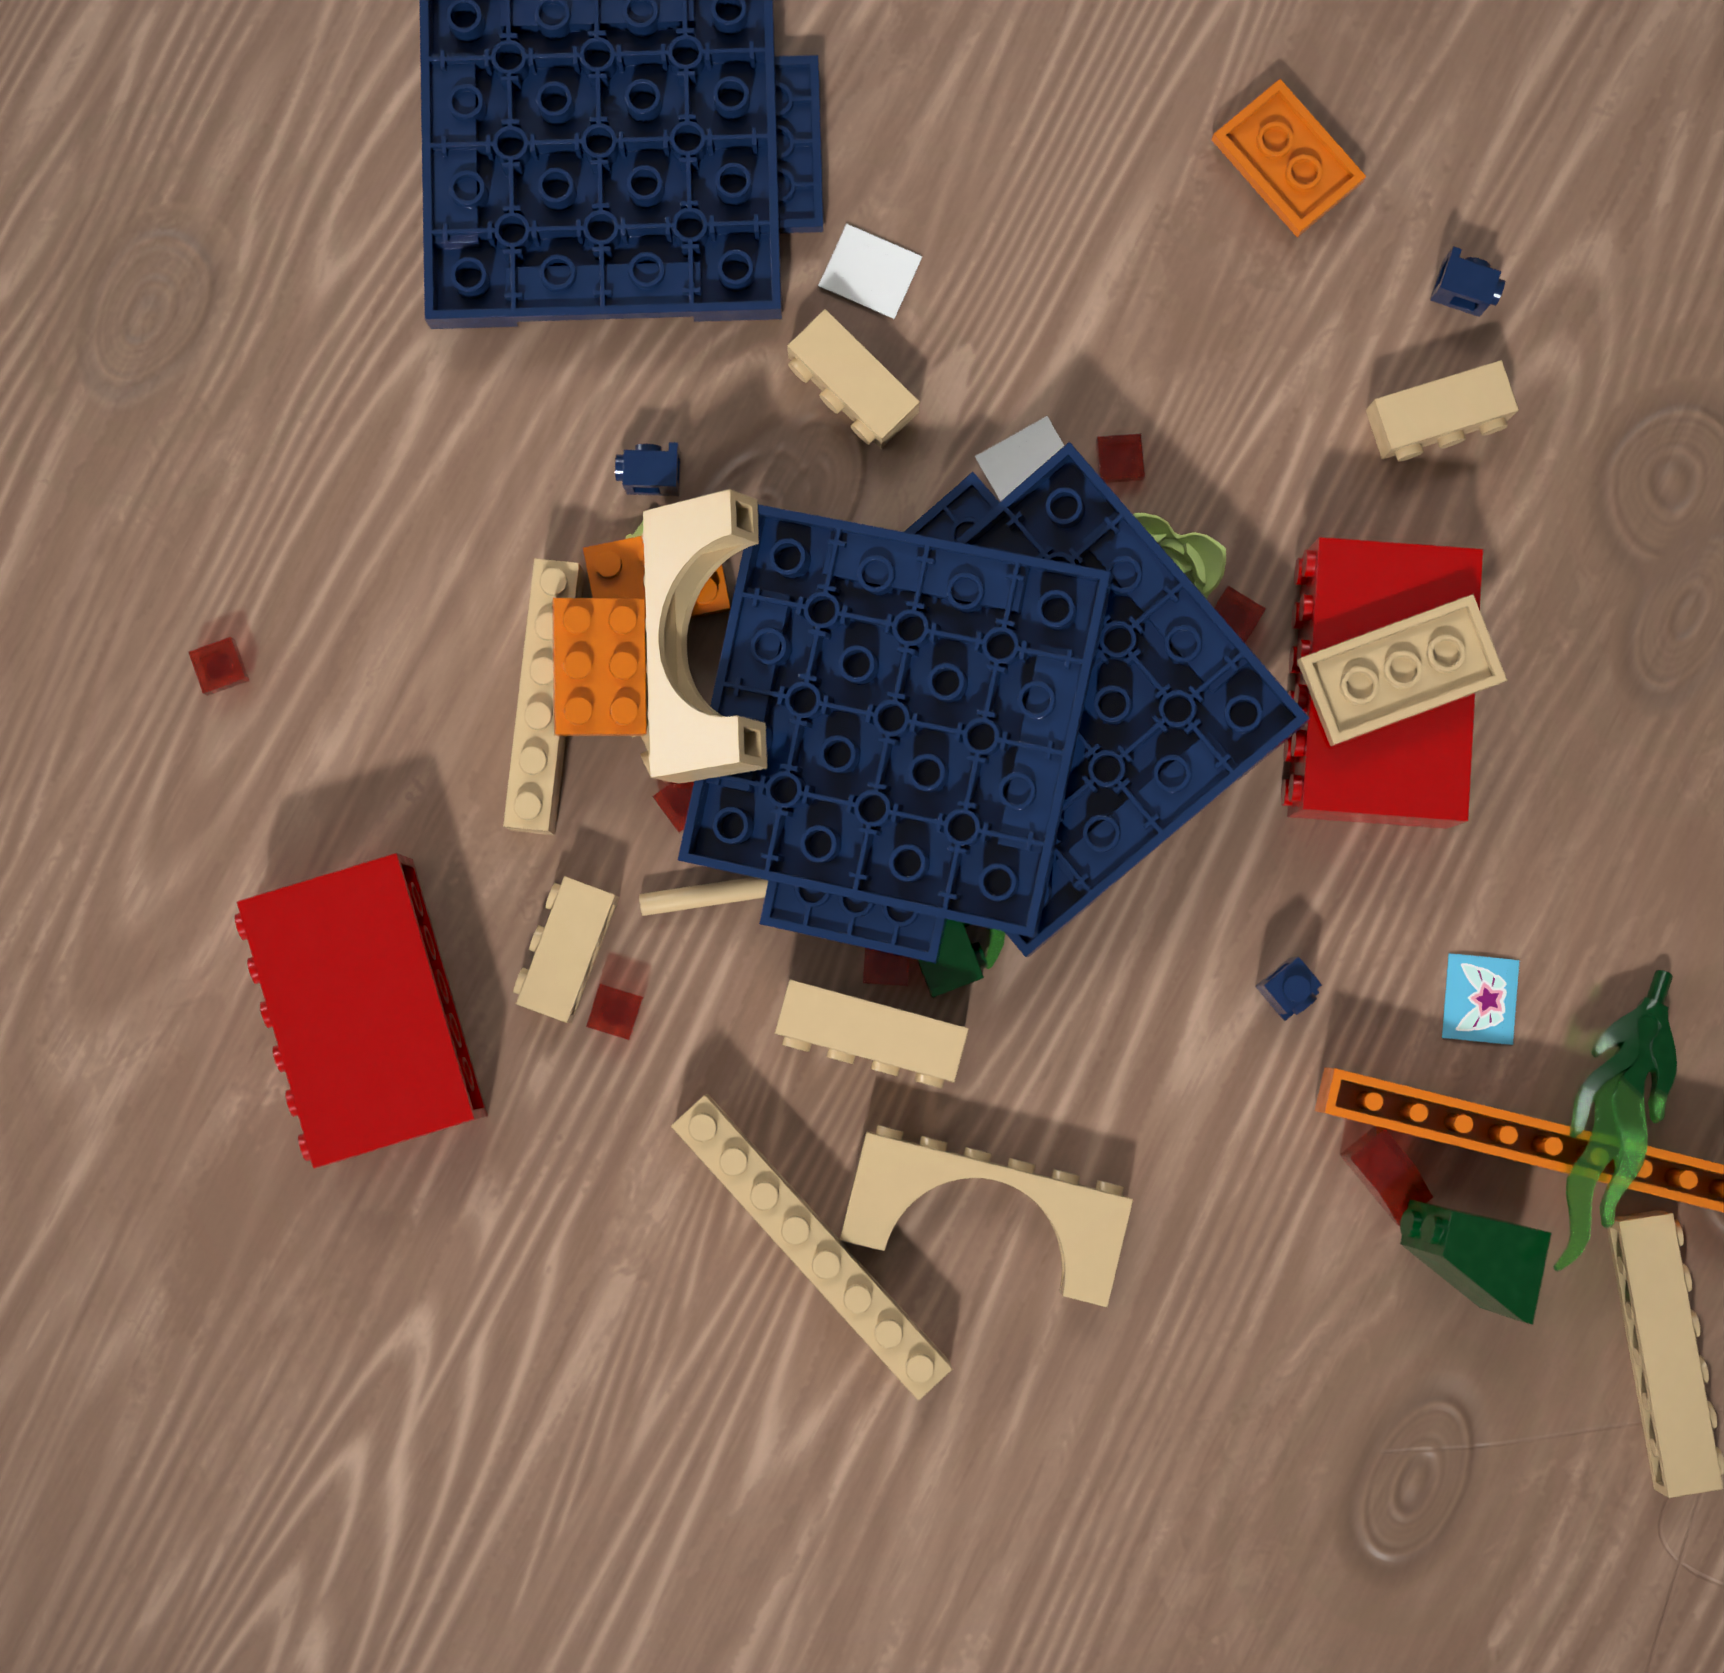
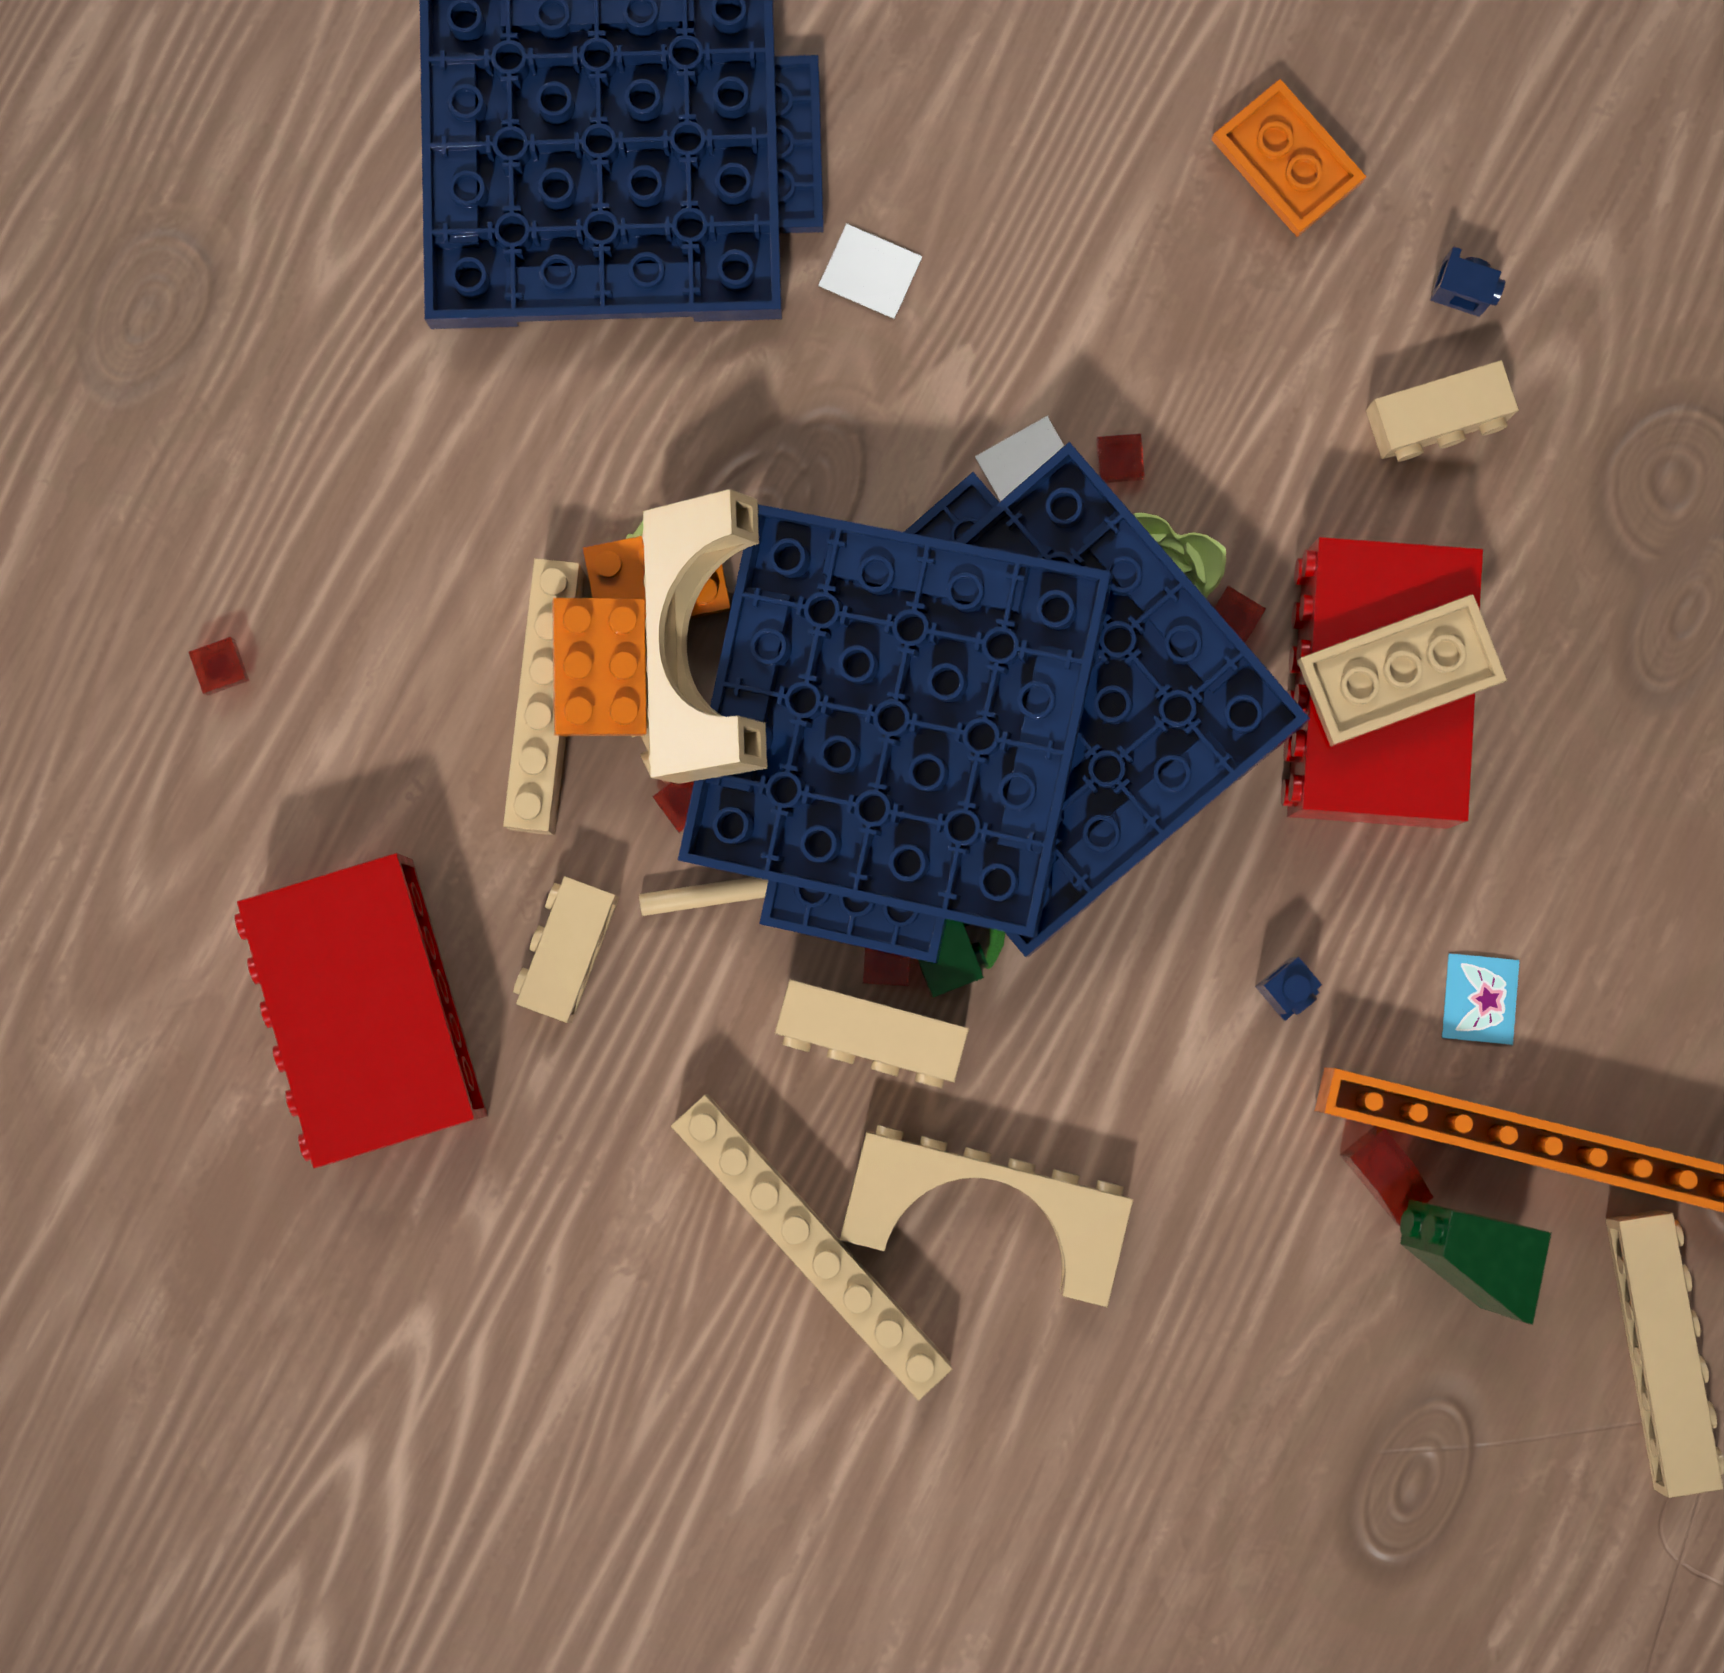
(615, 1012): clear red plate -> none
(650, 470): dark blue brick -> none
(851, 380): tan brick -> none
(1619, 1114): clear neon green piece -> none

